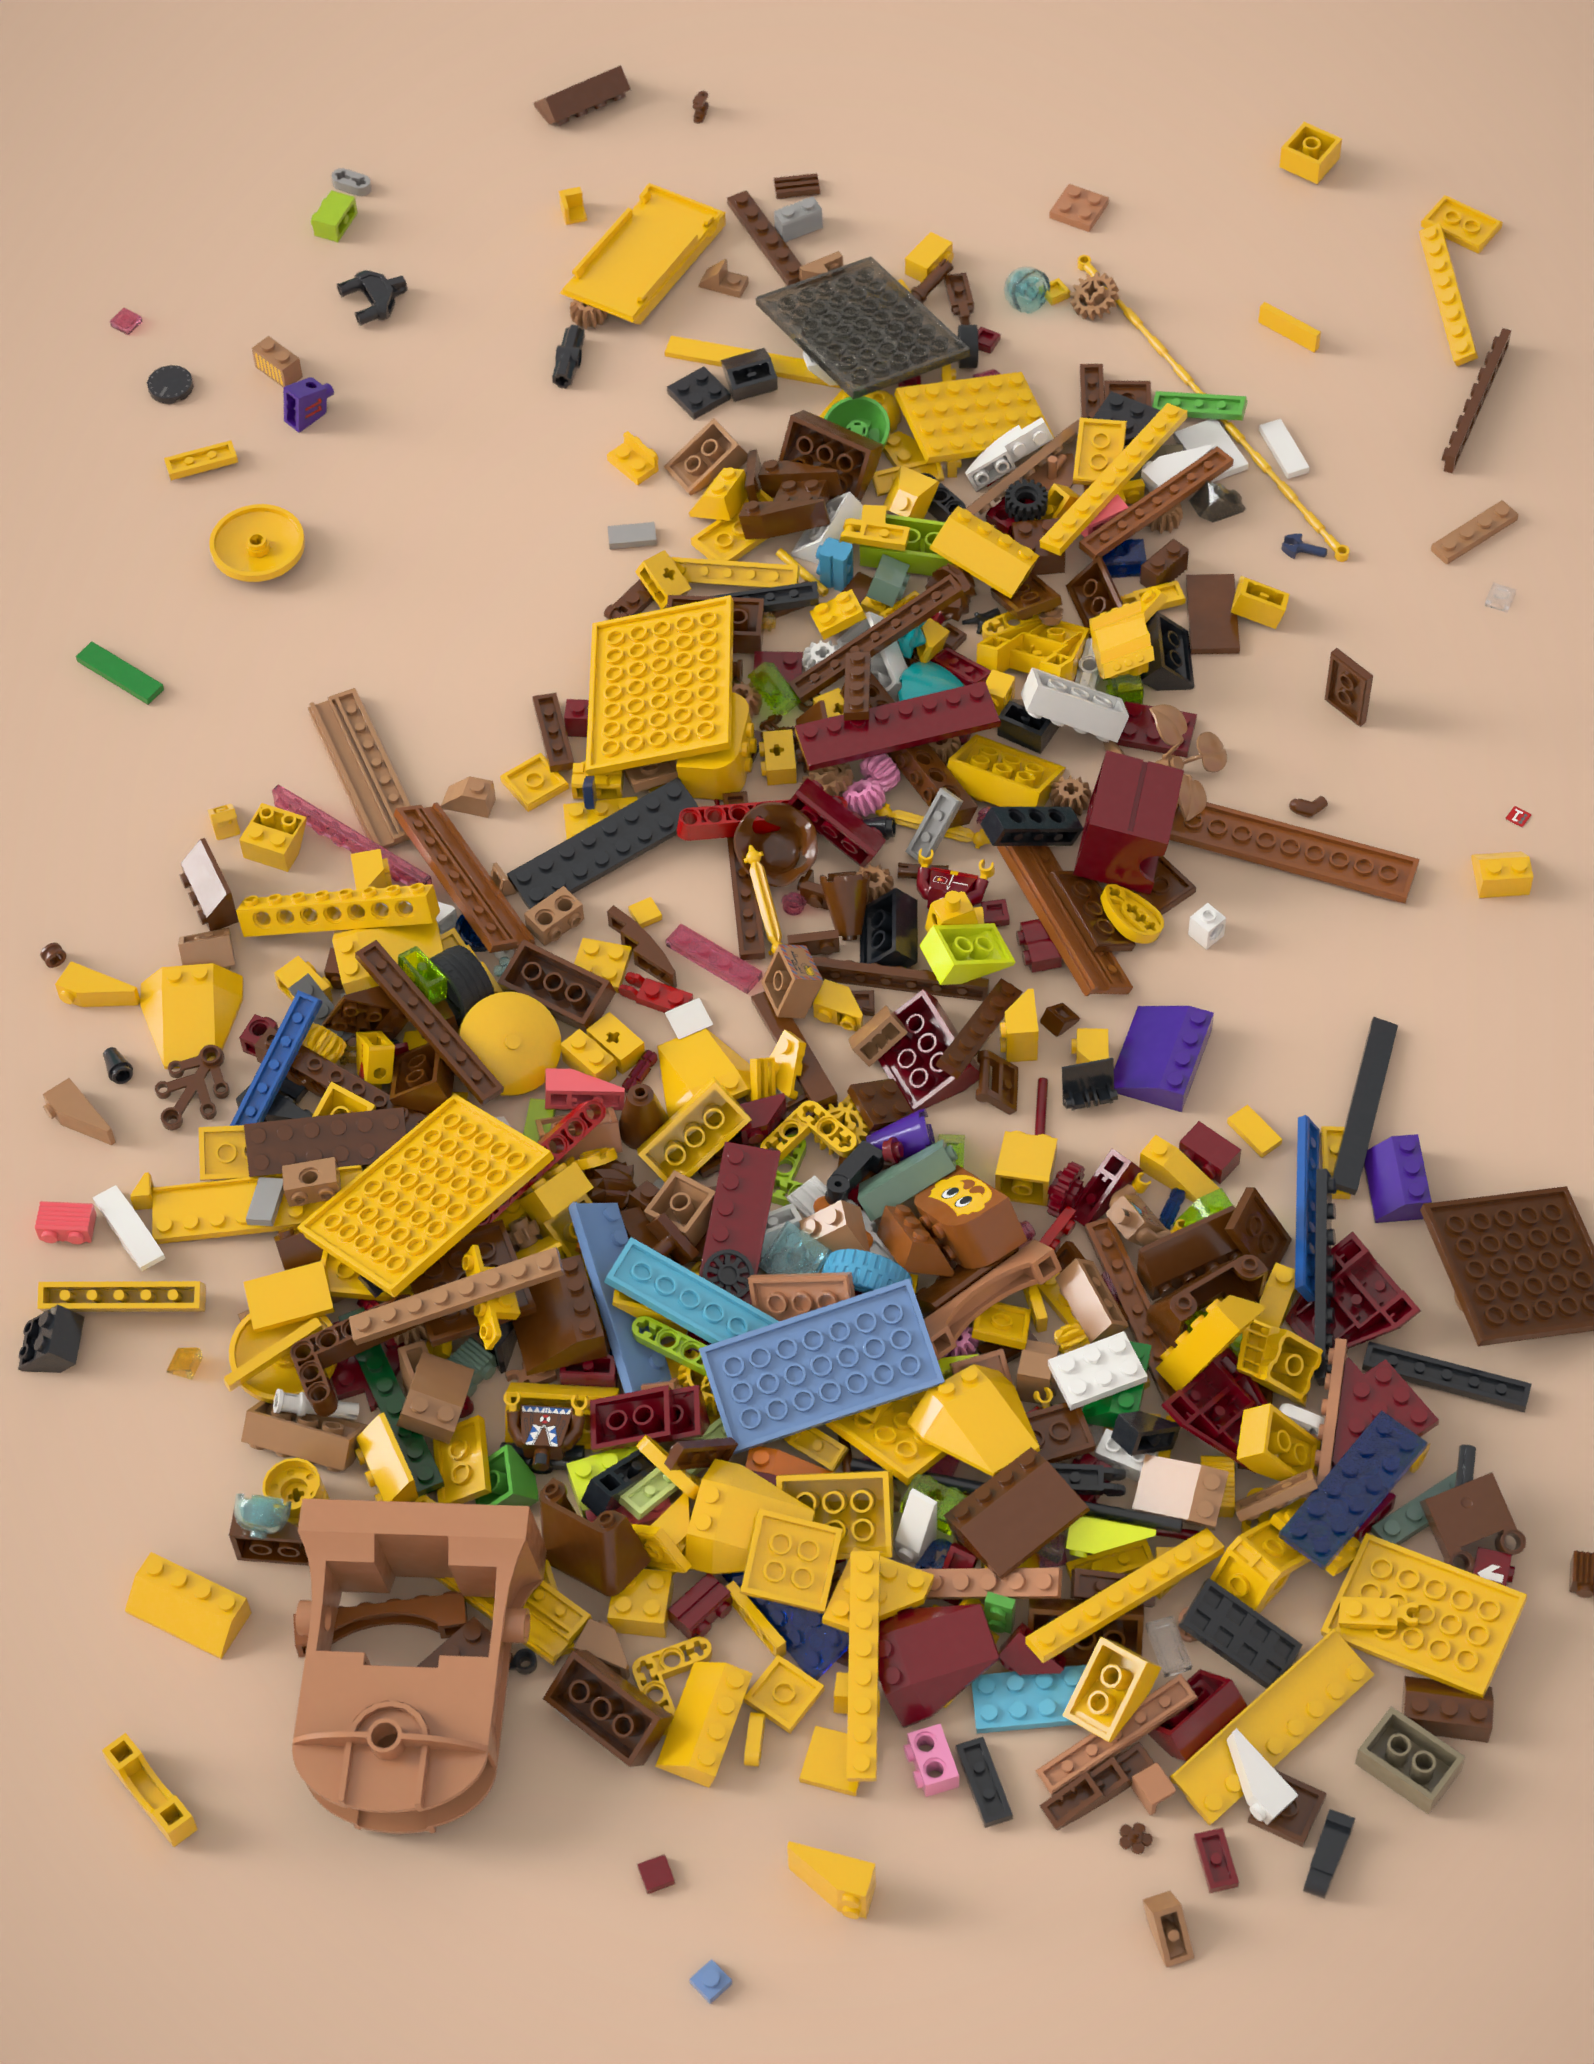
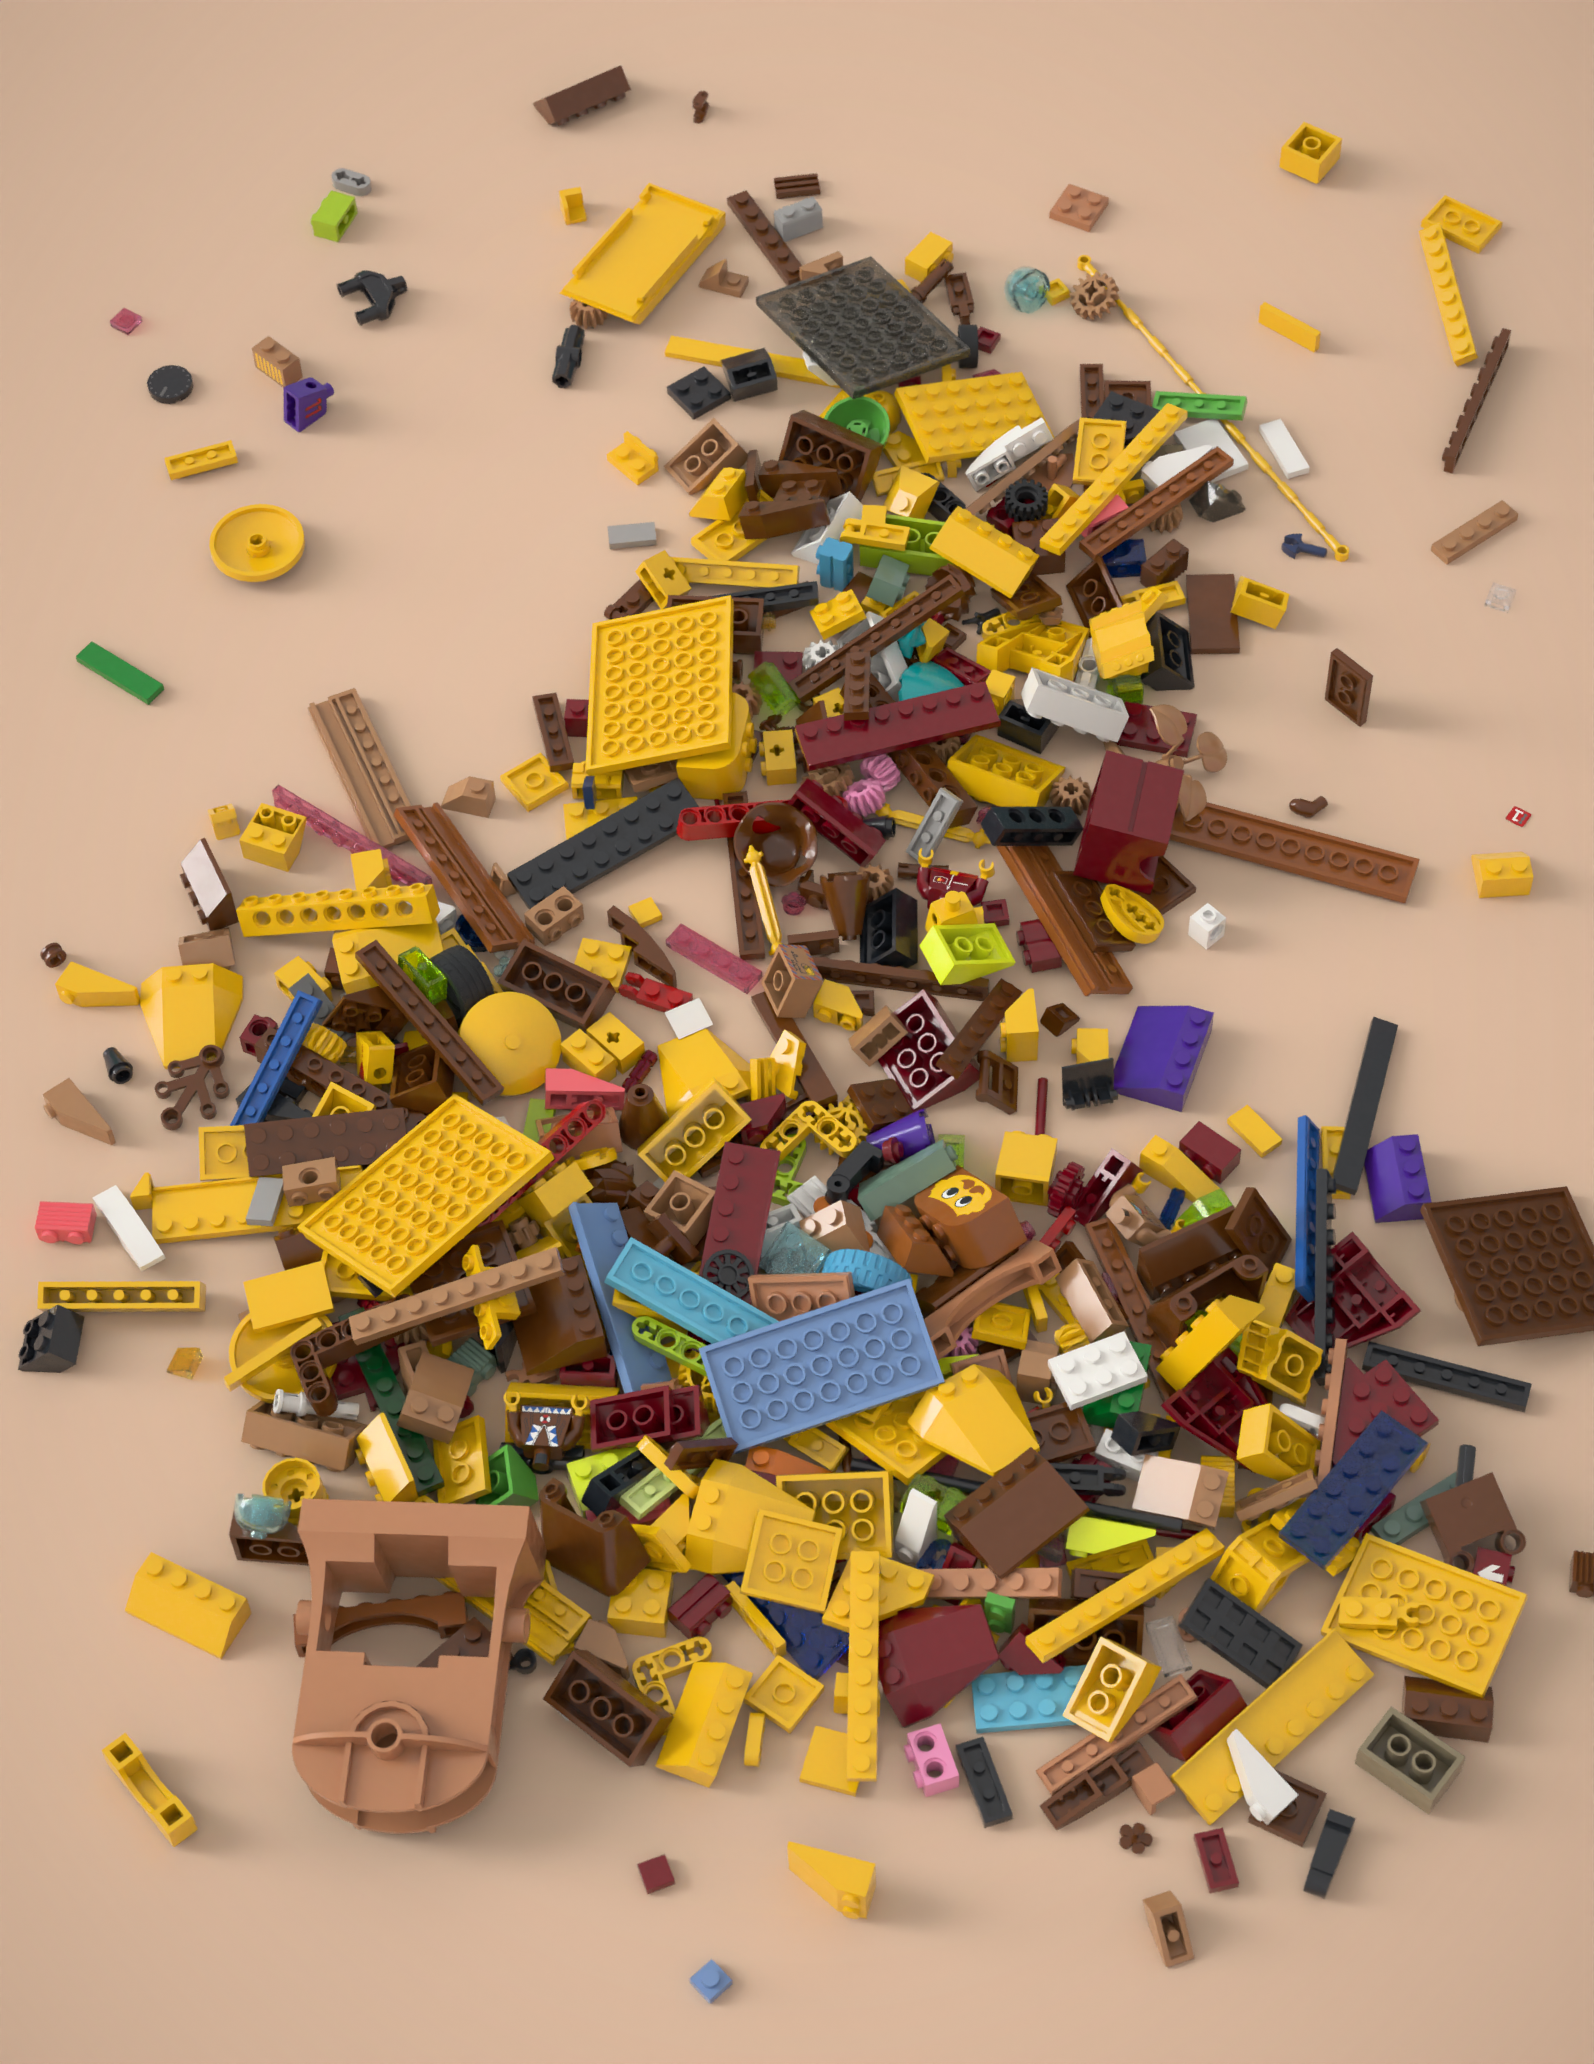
(803, 573): yellow piece -> none

